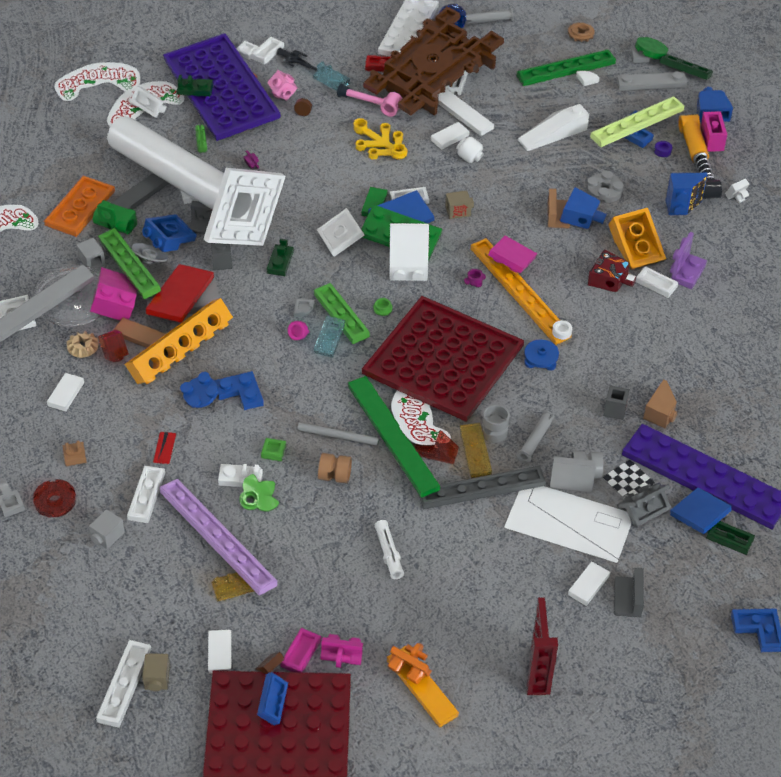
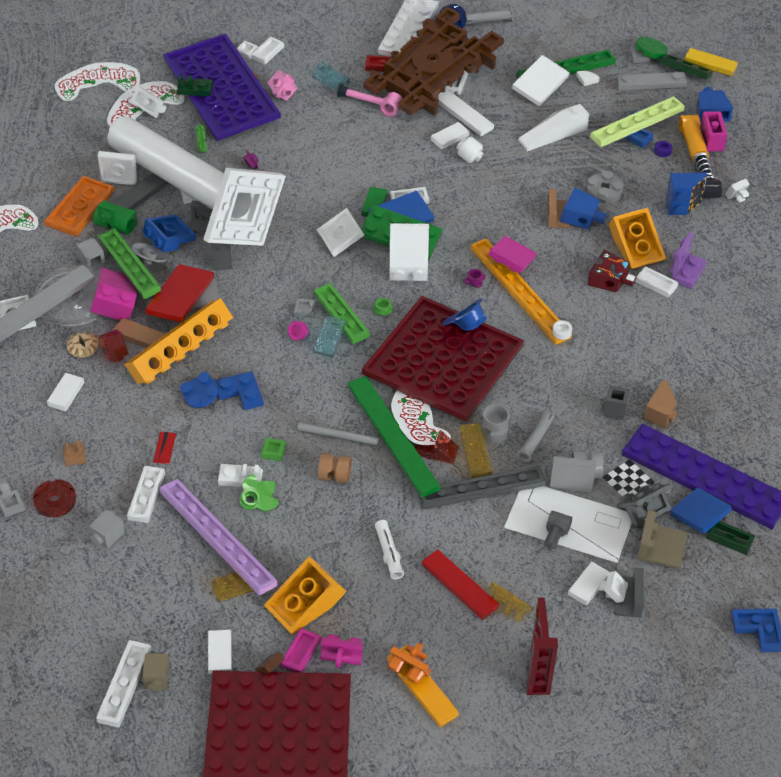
(118, 168): none -> white tile
(272, 698): blue plate -> none
(280, 258): dark green plate -> none
(293, 58): black piece -> none
(303, 107): reddish brown tile -> none
(305, 596): none -> light orange slope
(396, 151): yellow plant -> none
(458, 204): dark tan brick -> none
(460, 584): none -> red tile
(469, 317): none -> blue piece
(514, 602): none -> clear yellow plate
(540, 80): none -> white tile
(541, 354): blue piece -> none
(557, 526): none -> dark grey axle
(582, 28): medium nougat gear -> none
(614, 587): none -> white tile
(661, 544): none -> dark tan bracket
(711, 61): none -> yellow tile

